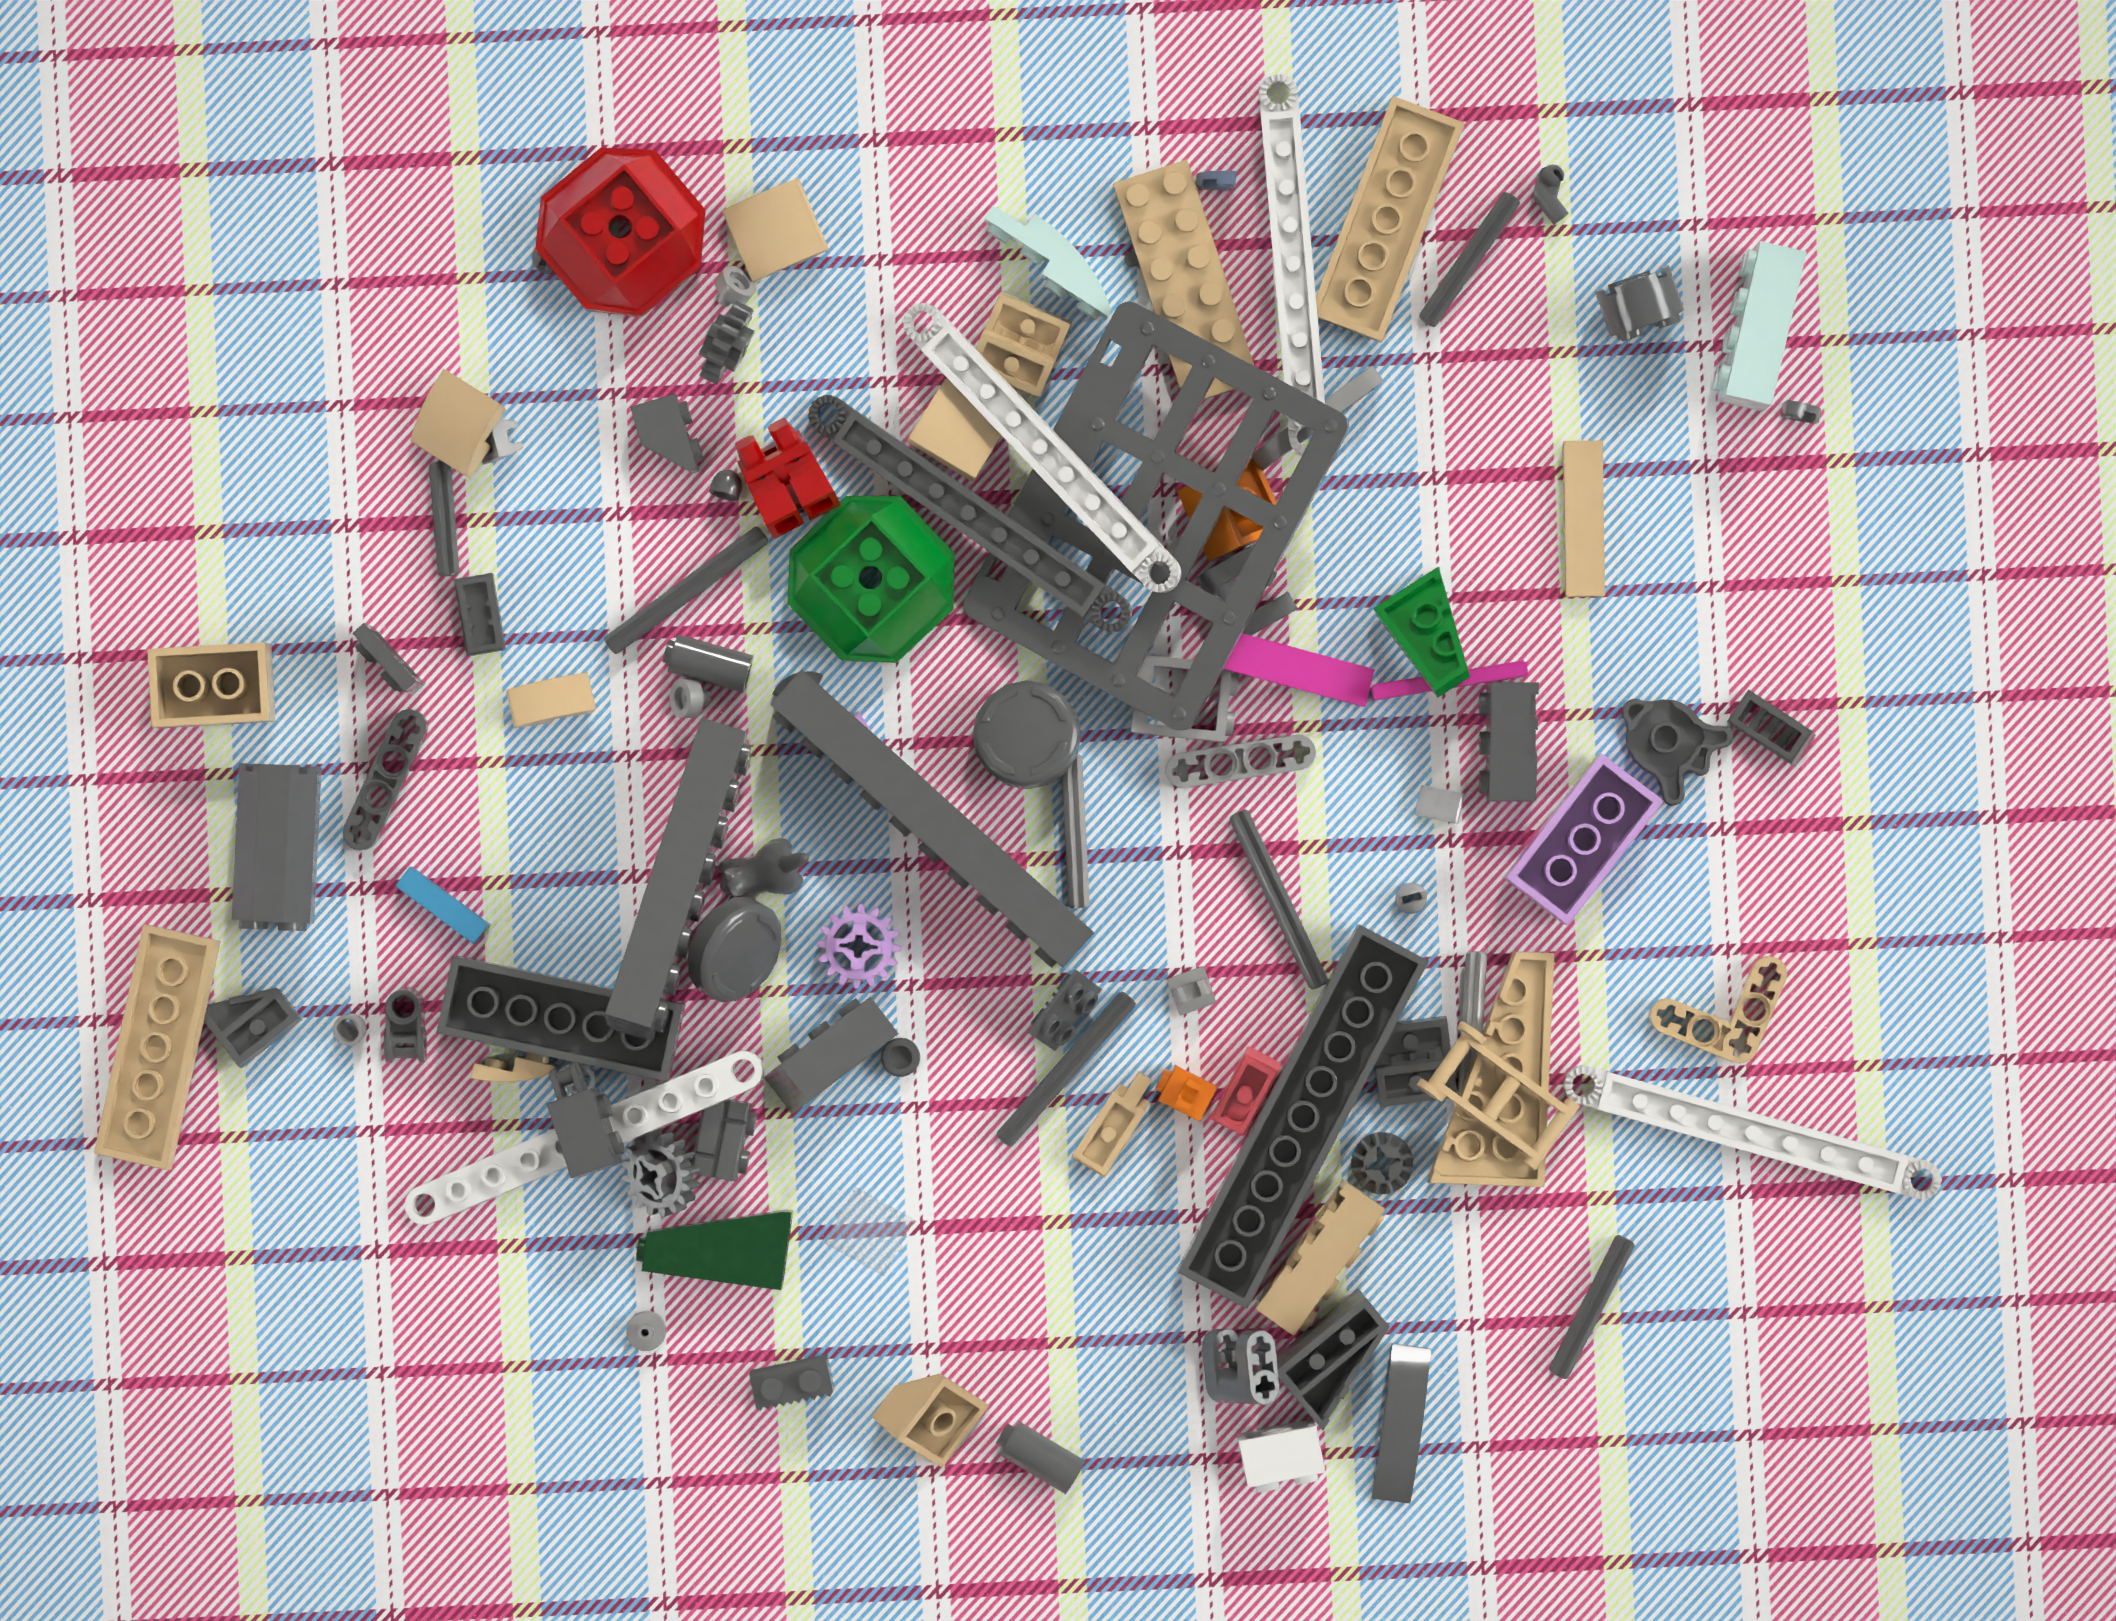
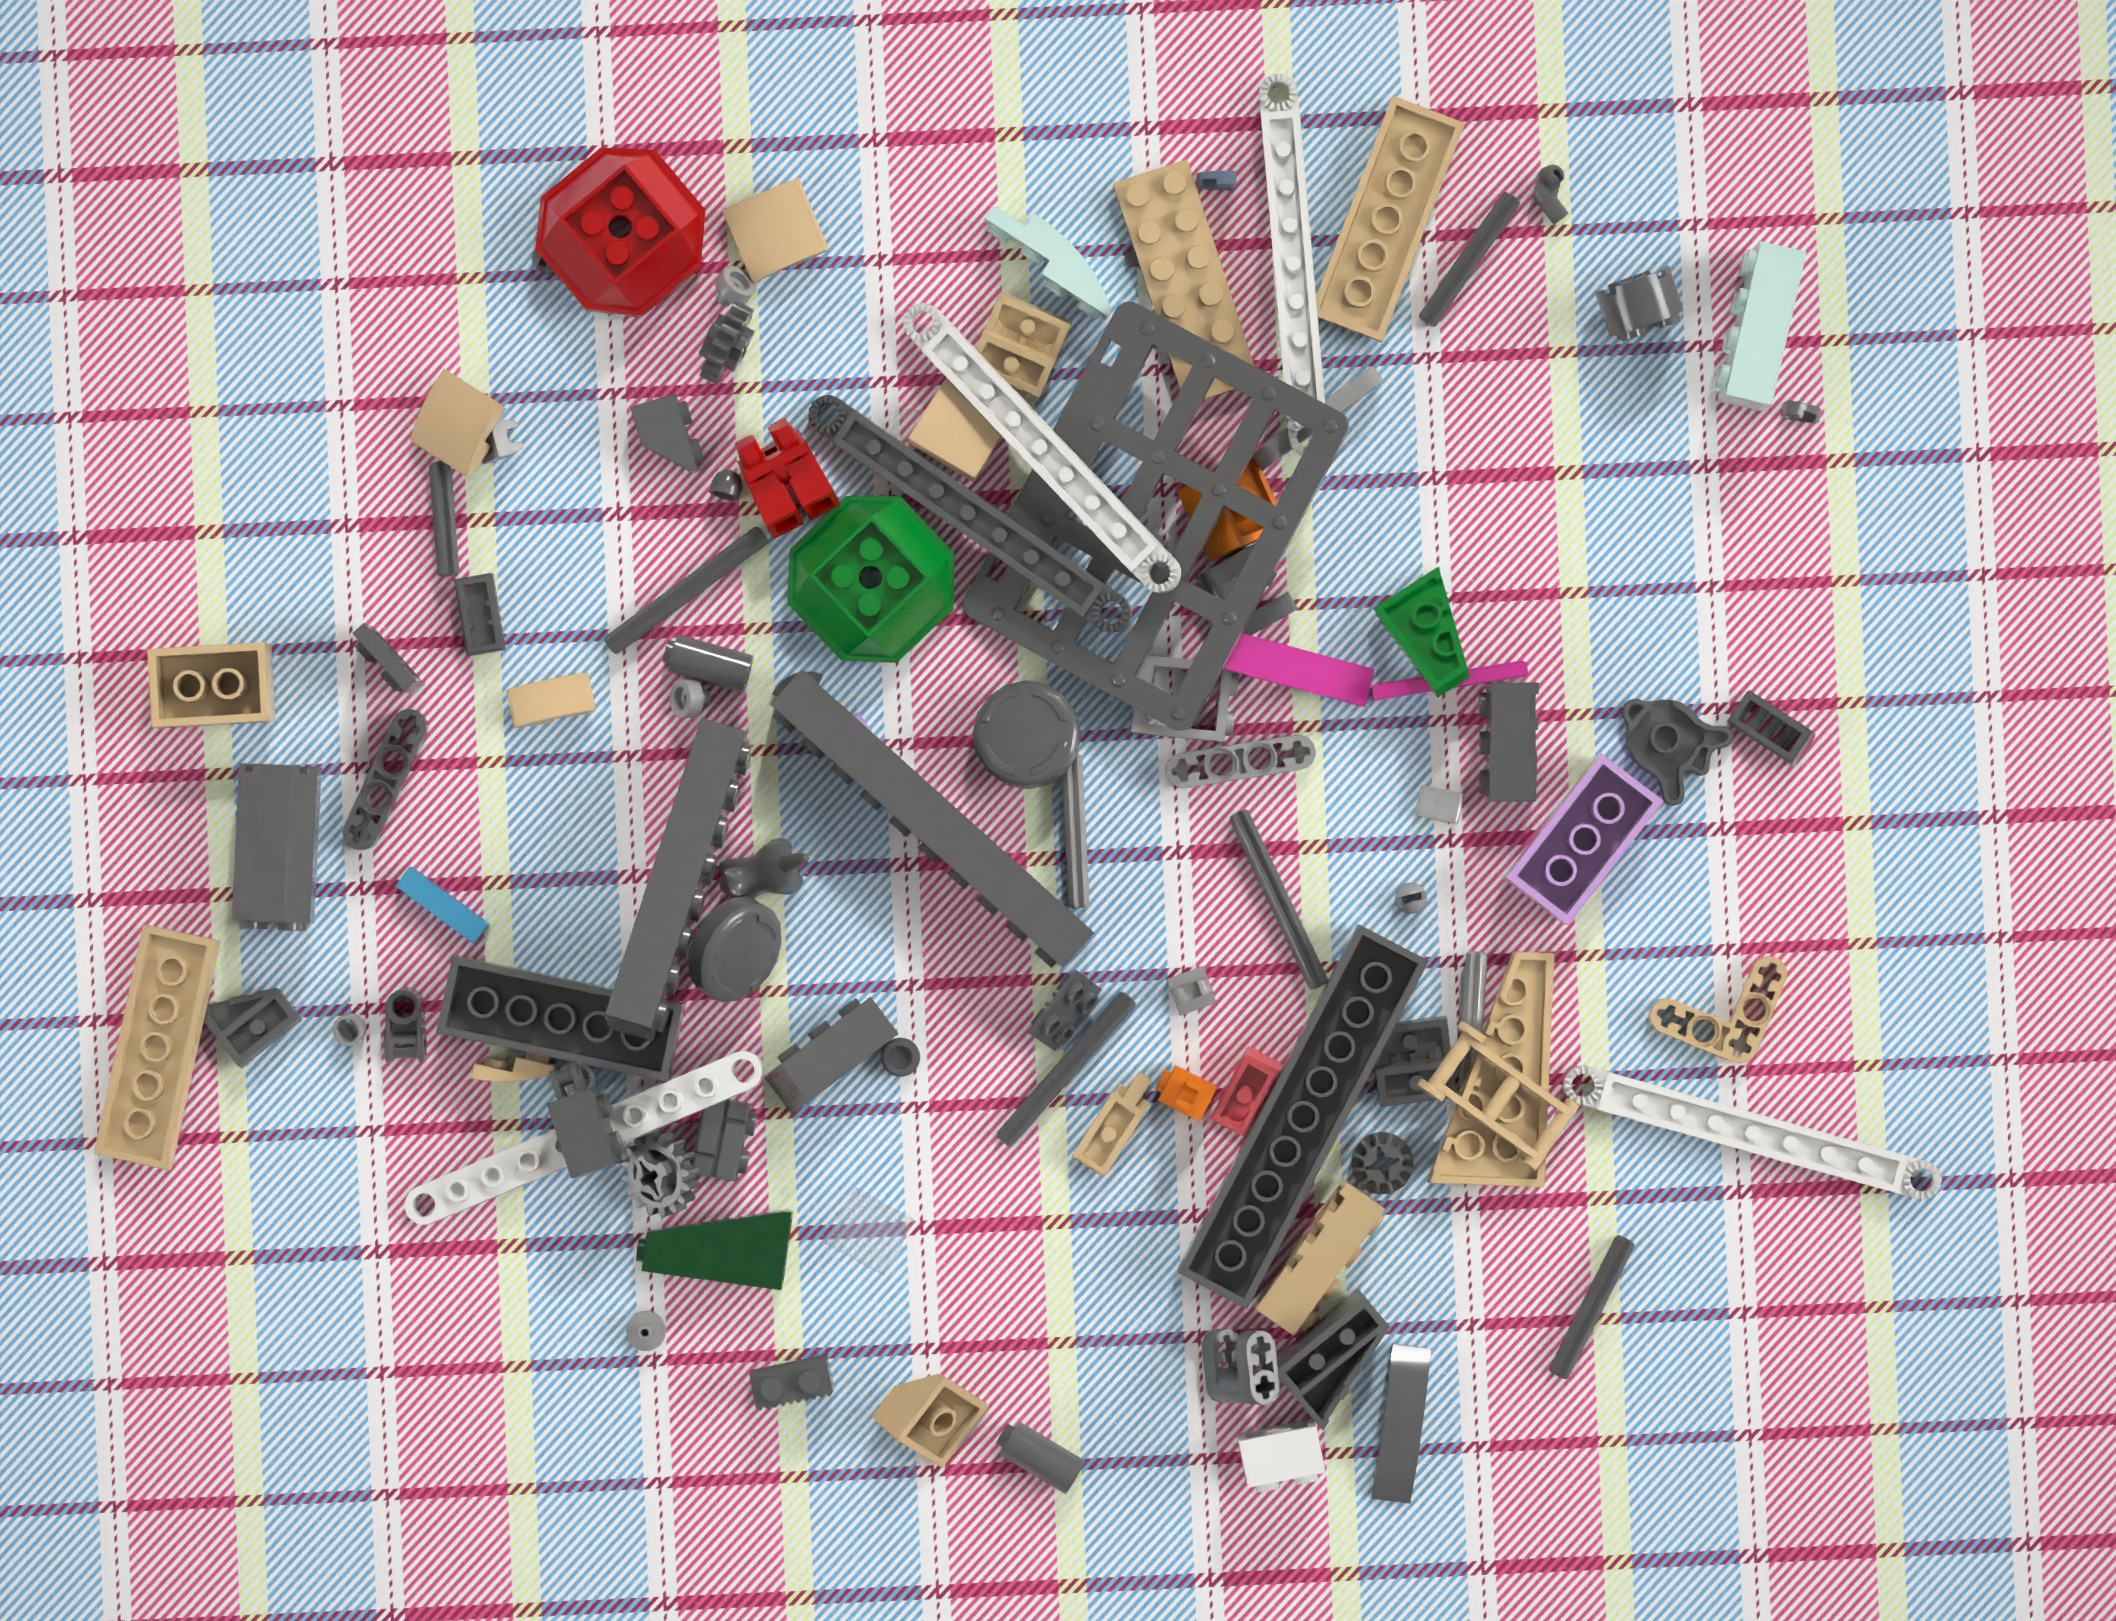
(860, 927): lavender gear -> none
(1583, 518): tan tile -> none

